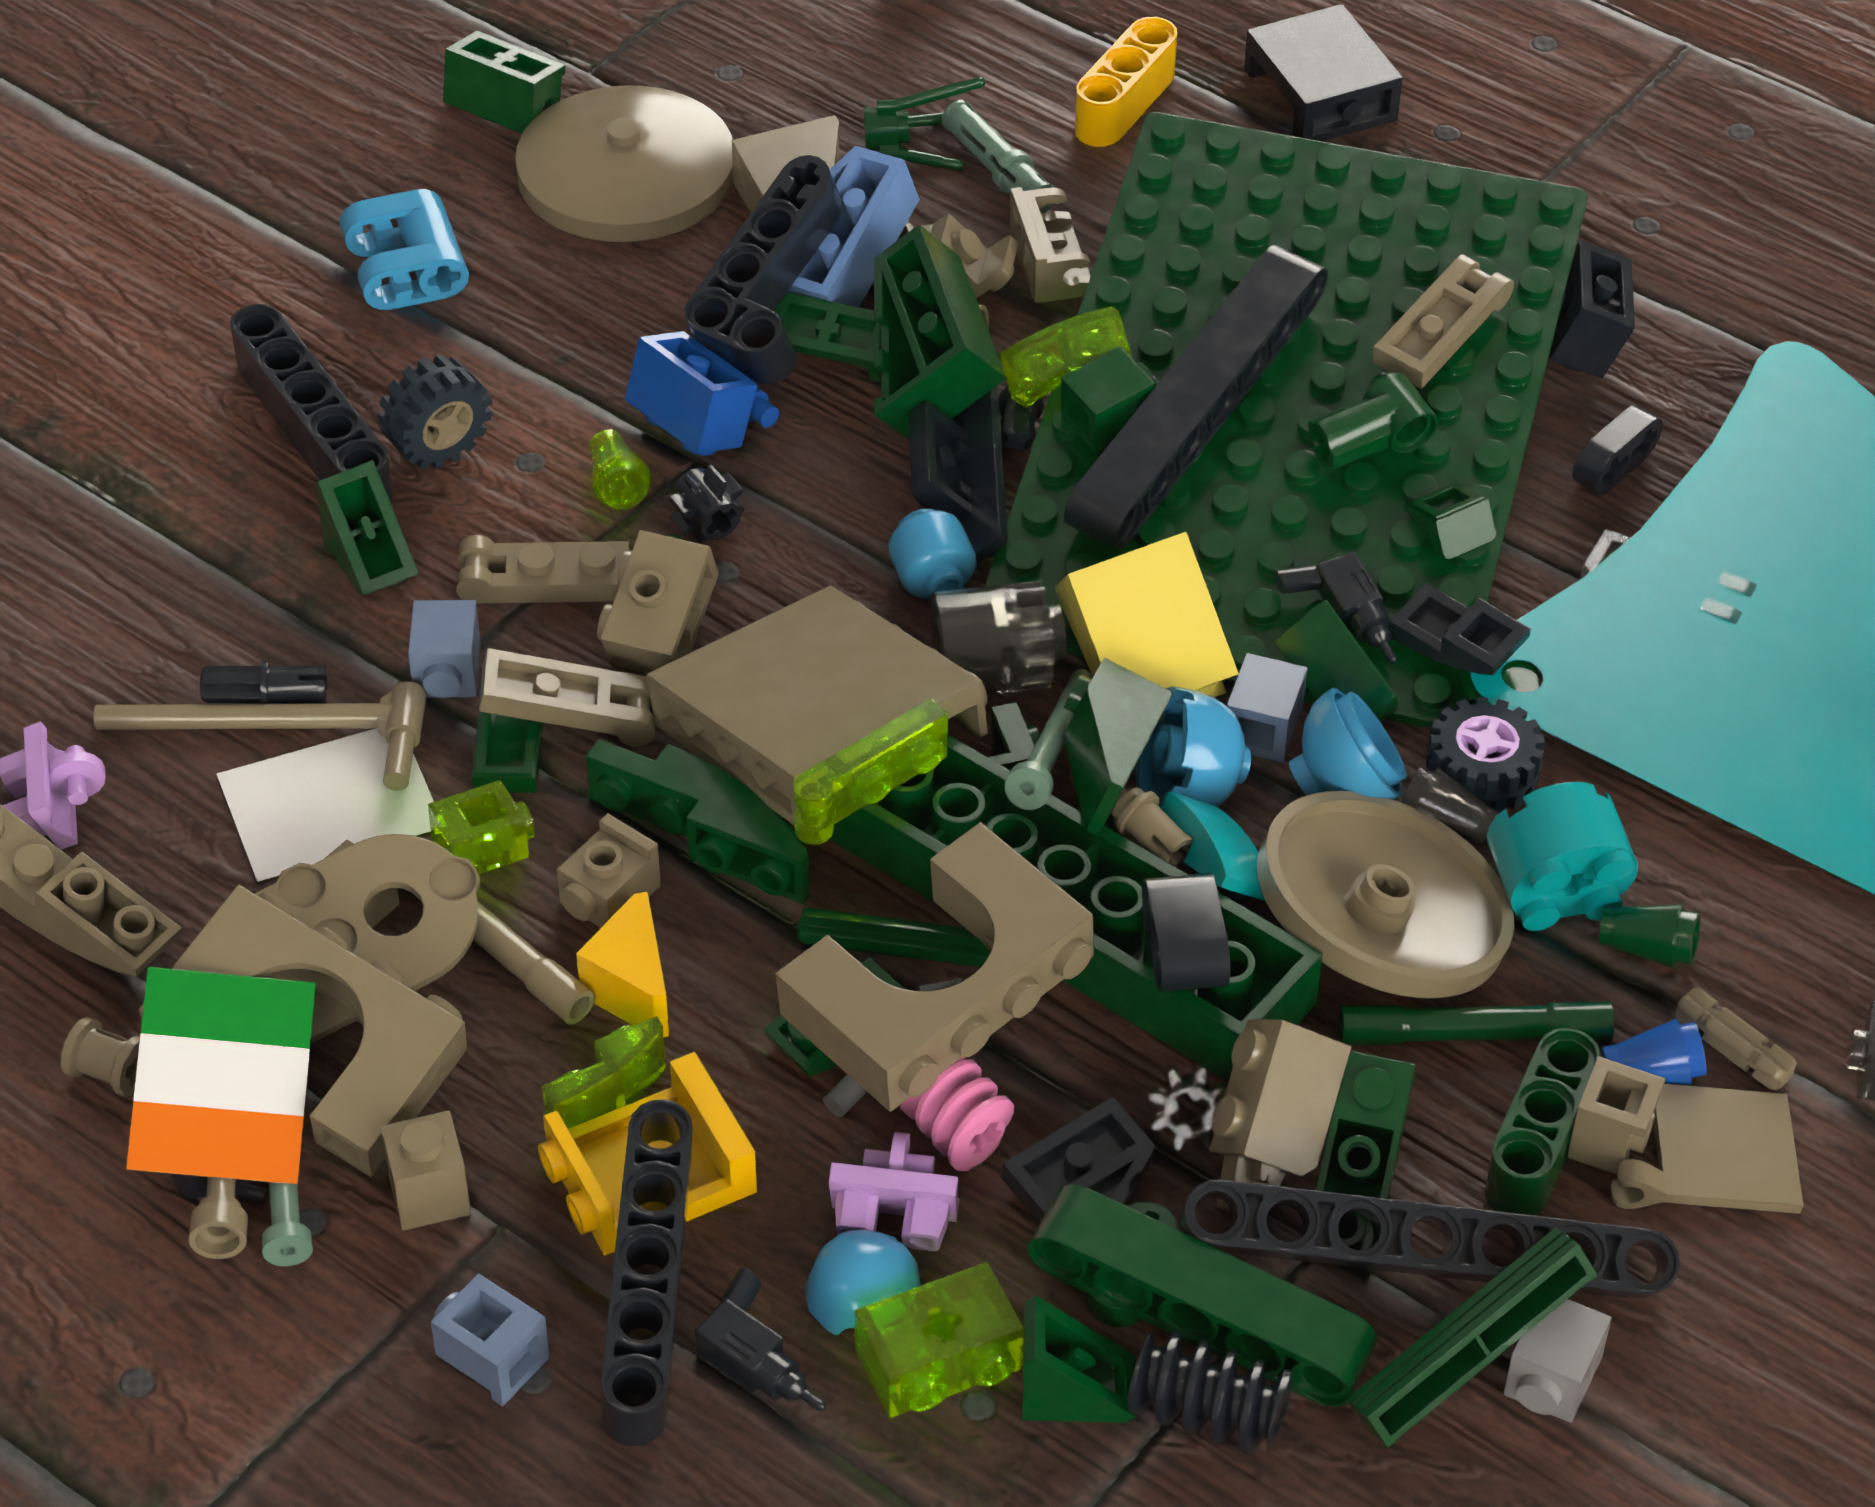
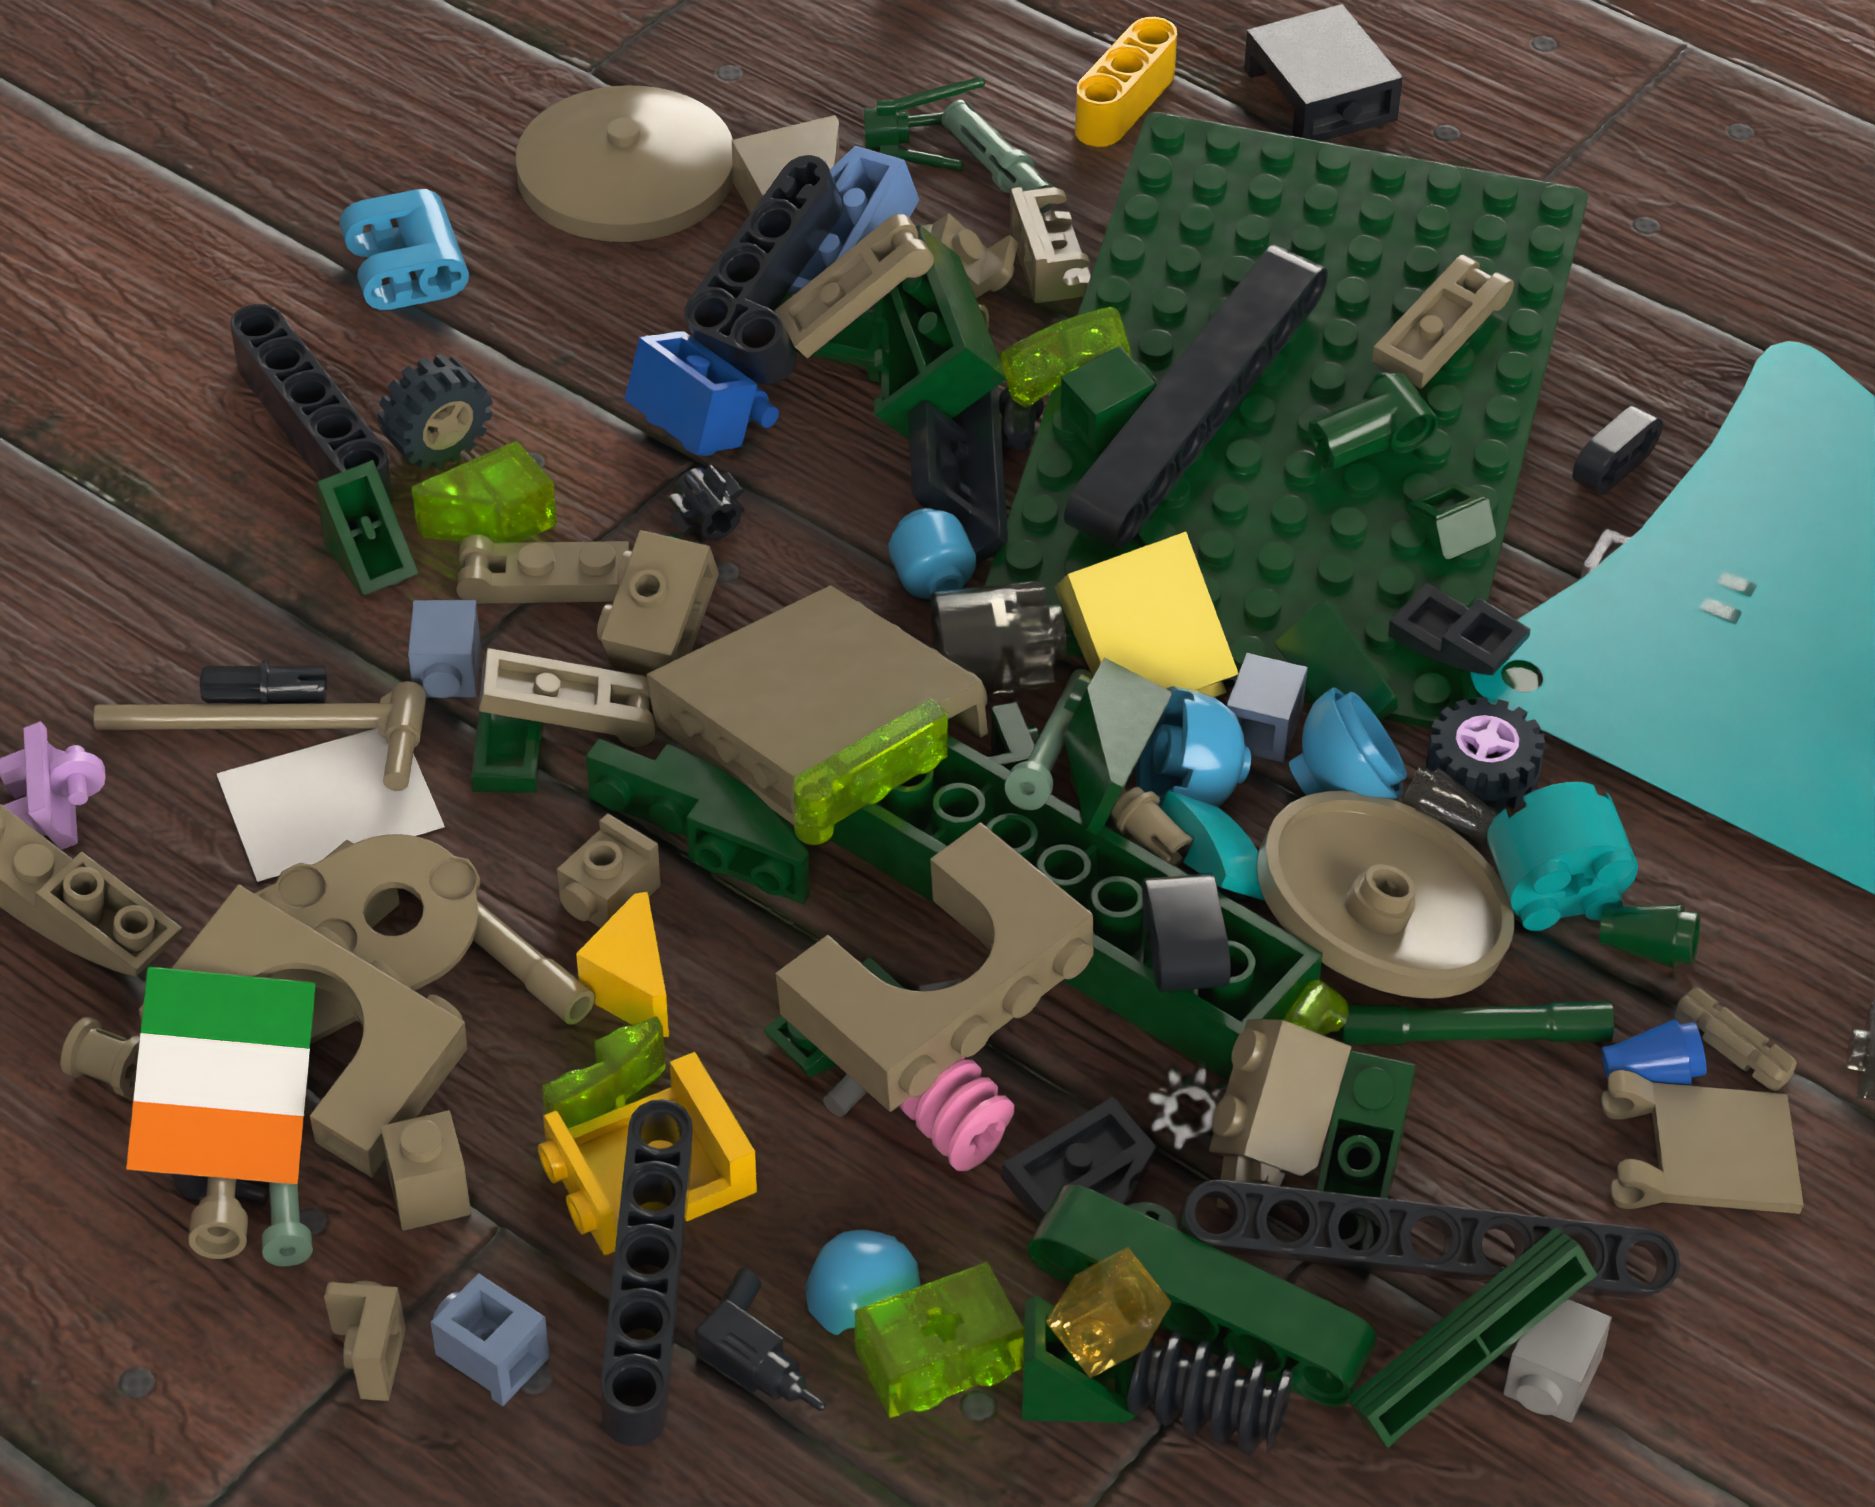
(373, 1330): none -> dark tan bracket
(482, 826): clear neon green brick -> none
(490, 496): none -> clear neon green slope
(500, 80): dark green hinge -> none
(617, 471): clear neon green cone -> none
(854, 283): none -> dark tan plate
(893, 937): dark green axle -> none
(895, 1185): lavender hips -> none
(1109, 1312): none -> clear yellow brick
(1319, 1009): none -> clear neon green arm
(1349, 592): black piece -> none
(1540, 1123): dark green beam -> none
(1594, 311): black brick -> none
(1614, 1114): dark tan brick -> none

